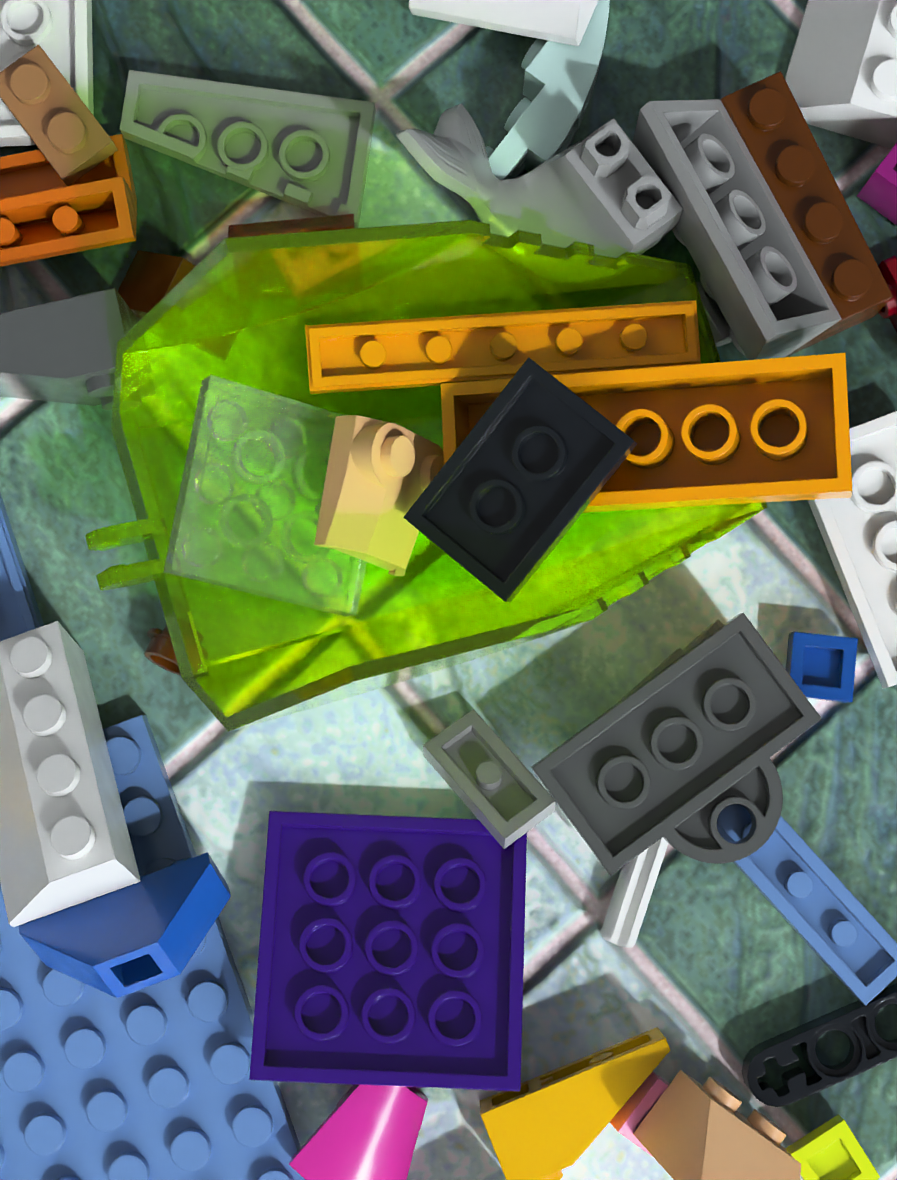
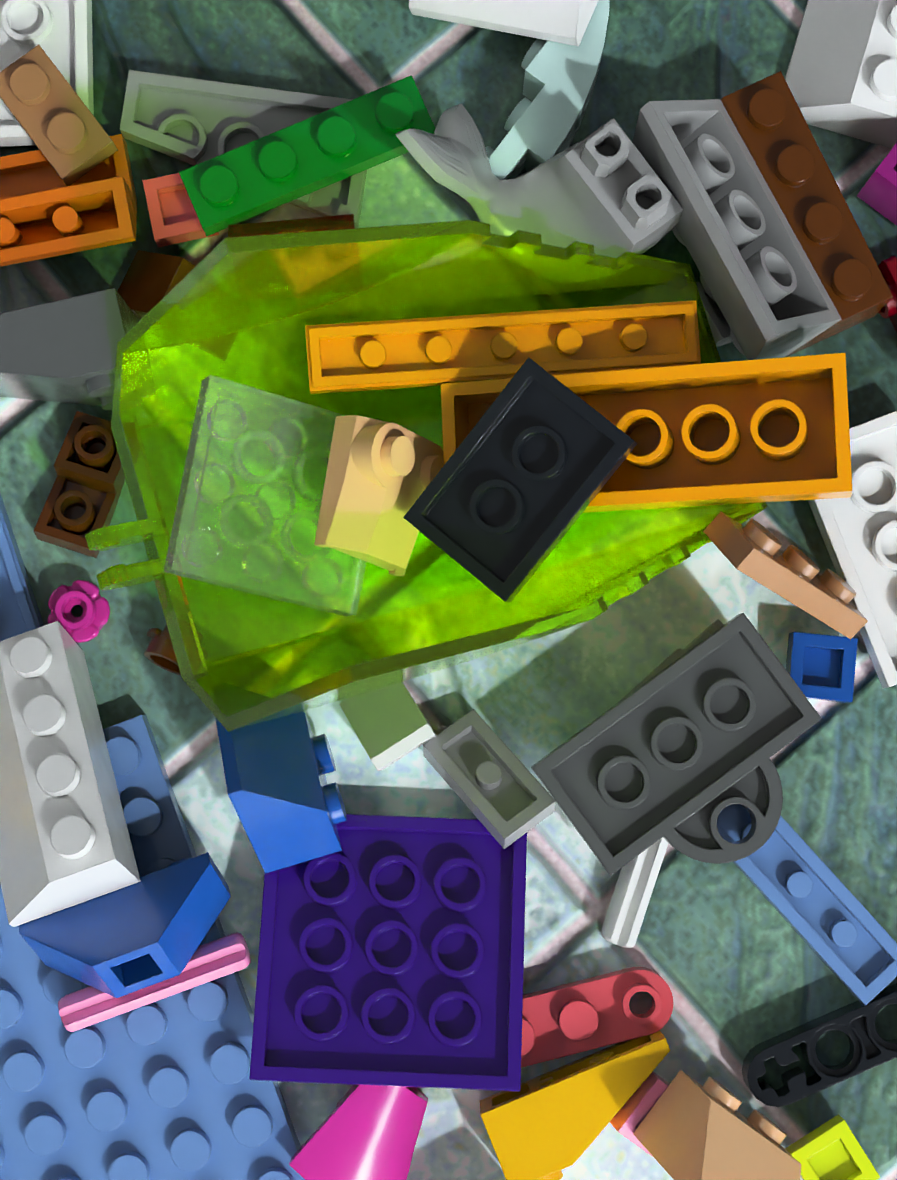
(85, 486): none -> reddish brown slope
(95, 610): none -> dark pink plate
(171, 211): none -> coral plate
(207, 964): none -> bright pink axle
(282, 789): none -> blue slope
(305, 156): none -> green plate
(387, 723): none -> slope
(591, 1014): none -> coral plate
(787, 573): none -> medium nougat plate

